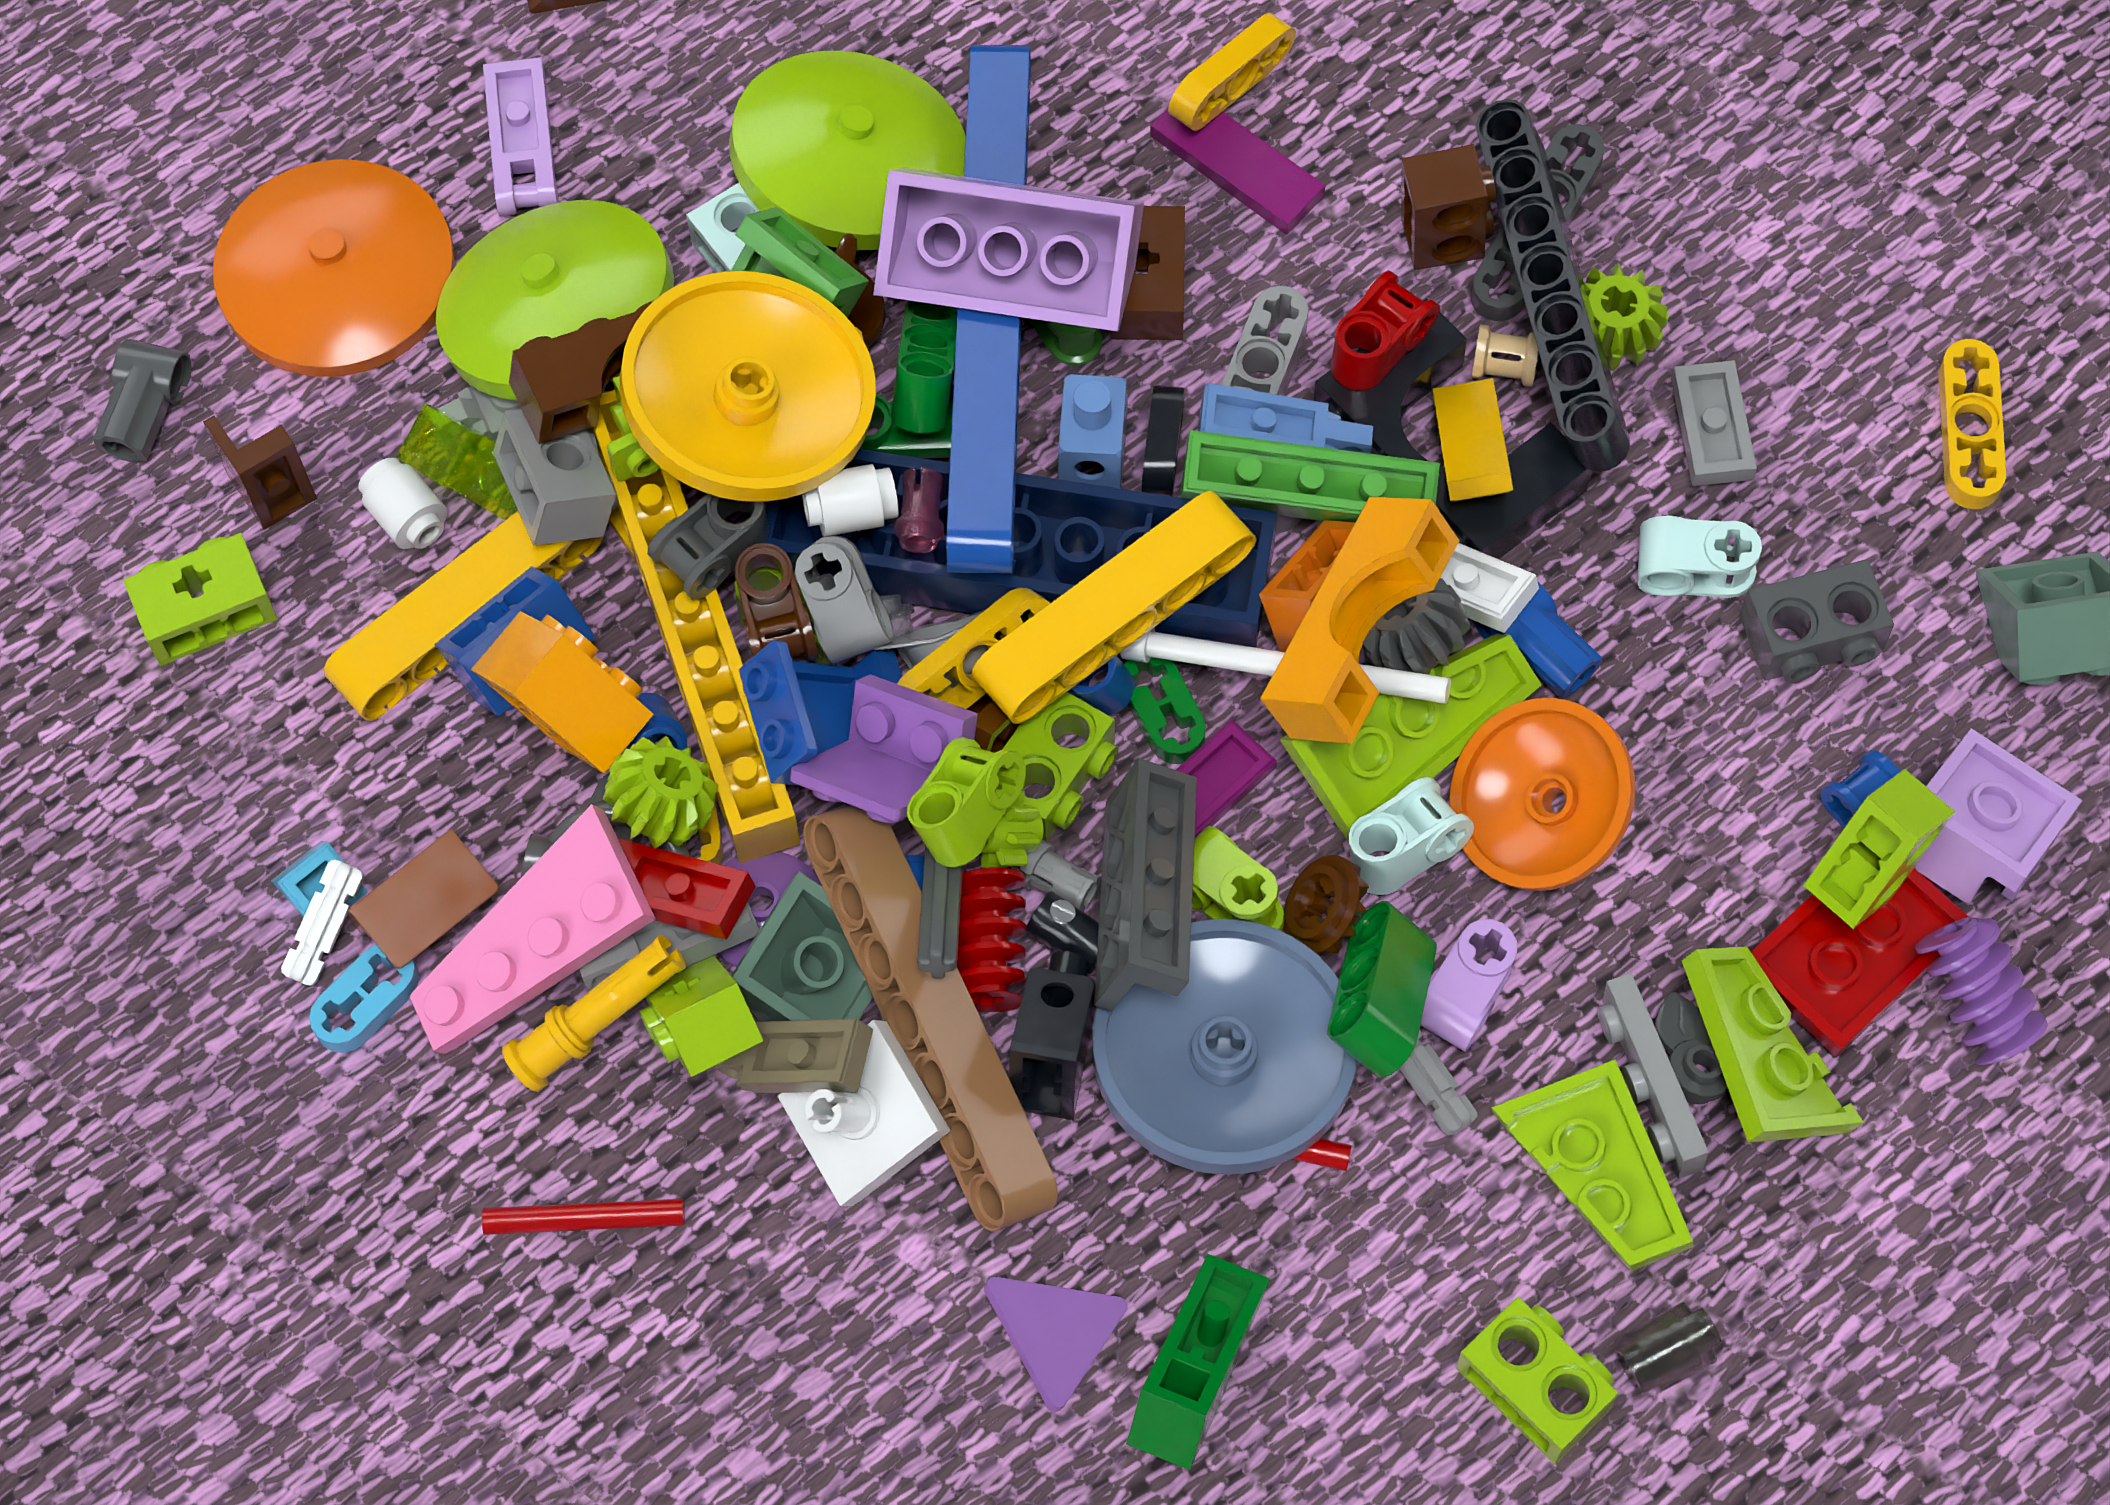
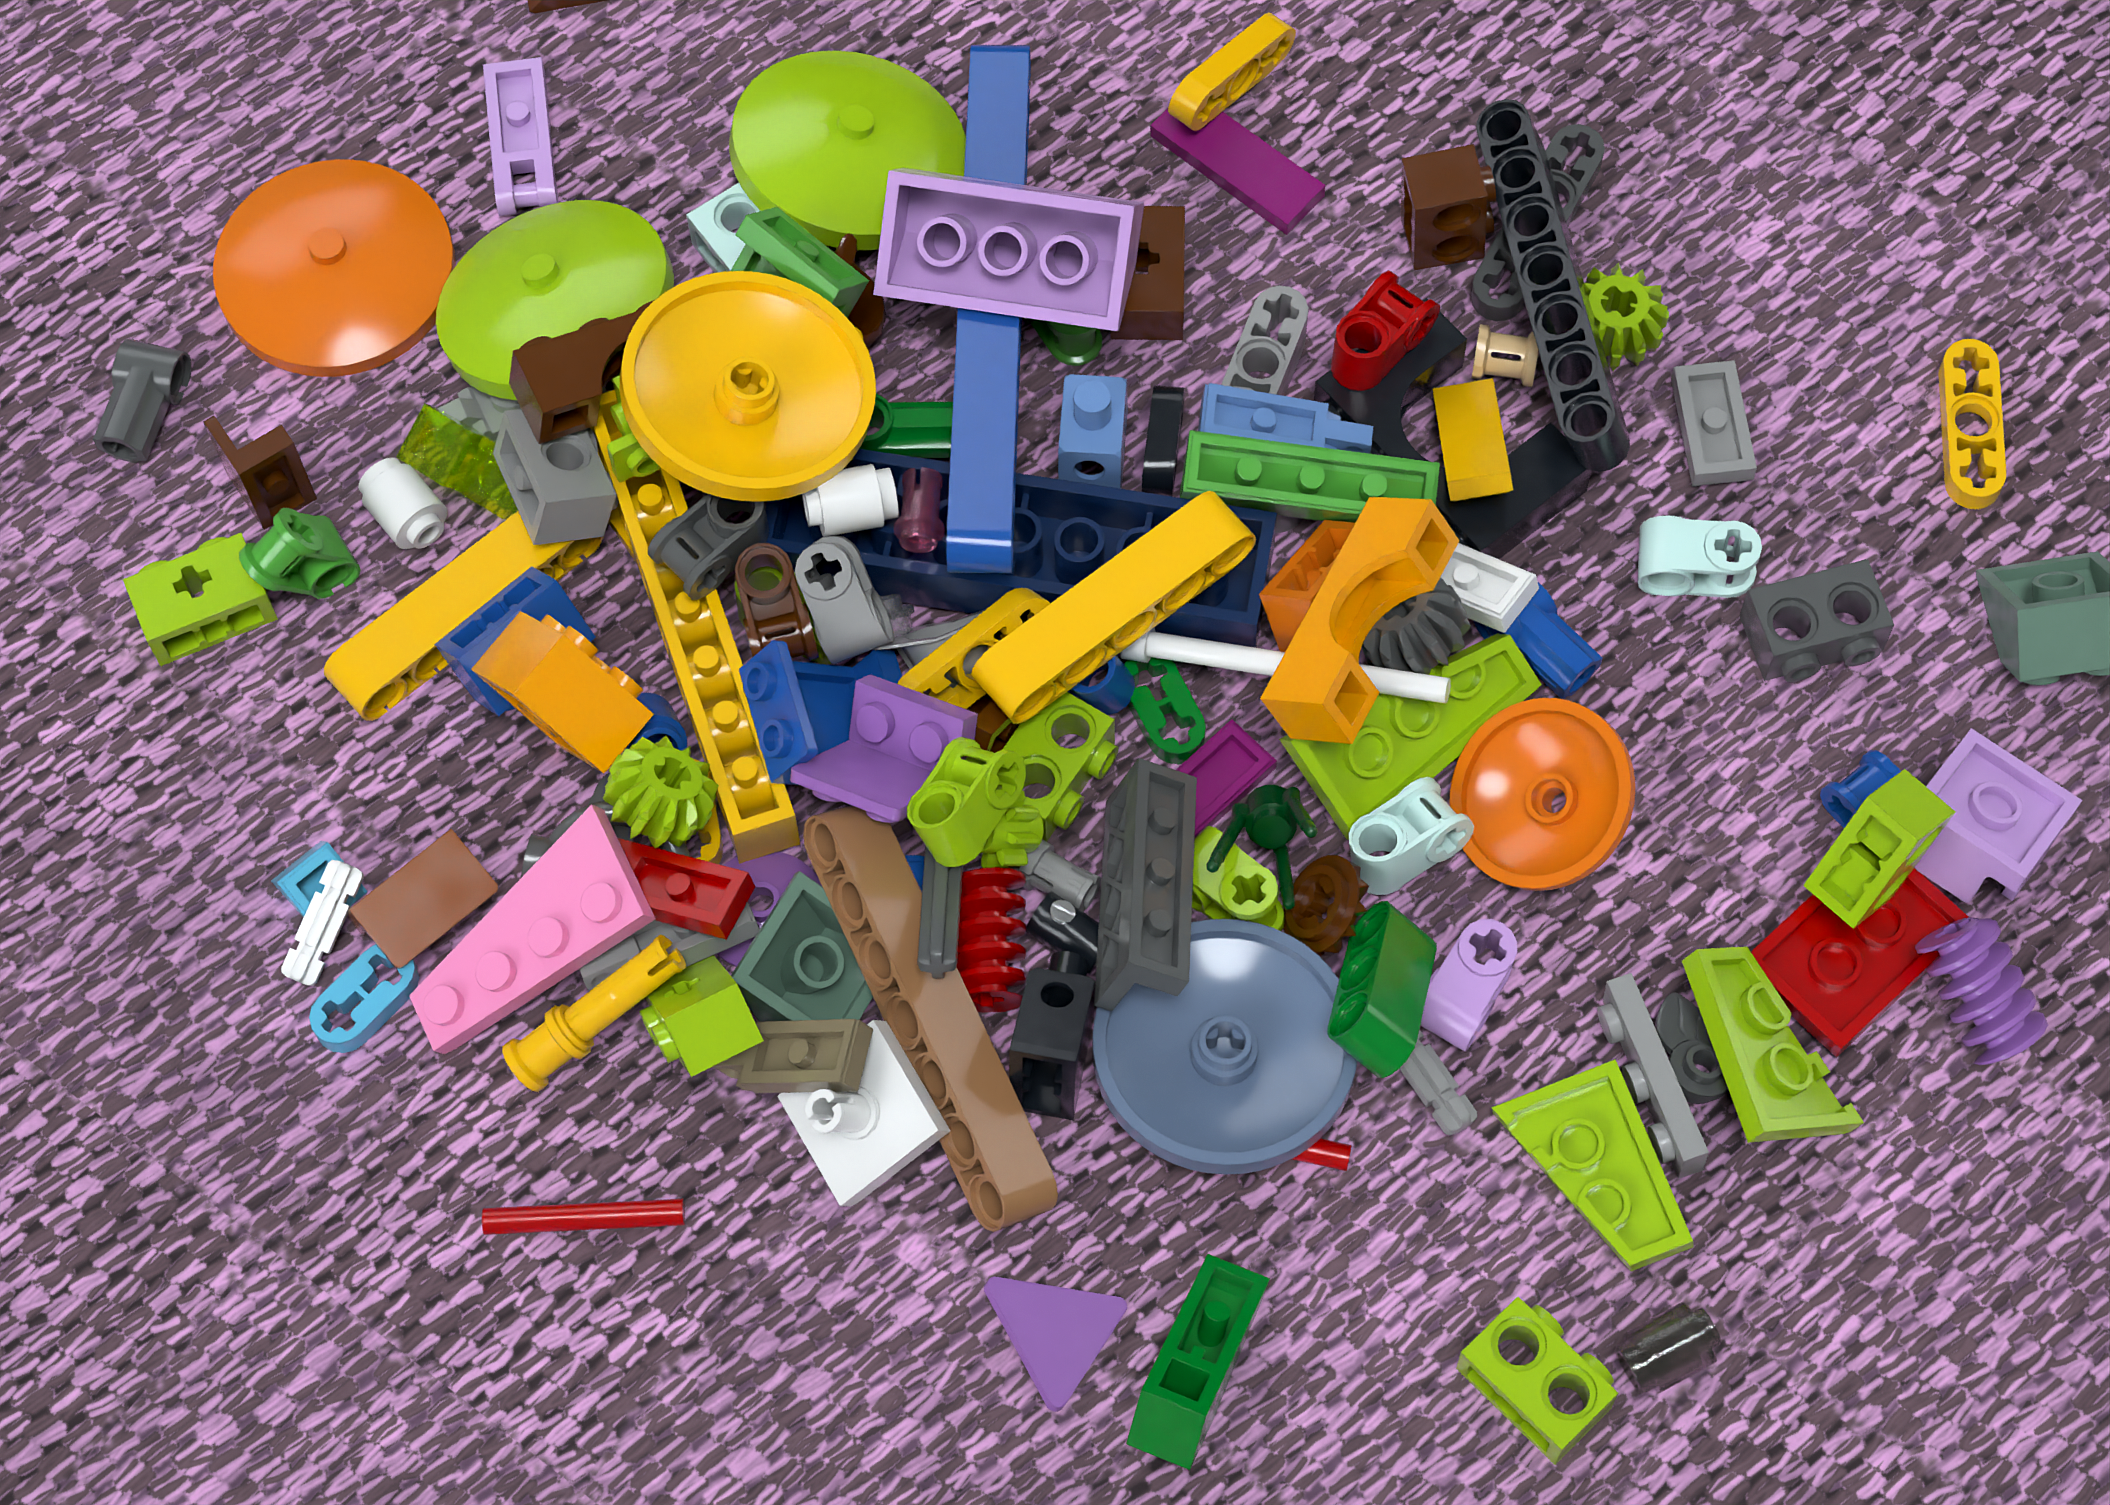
(300, 556): none -> bright green piece
(924, 367): green beam -> none
(1271, 822): none -> dark green plant

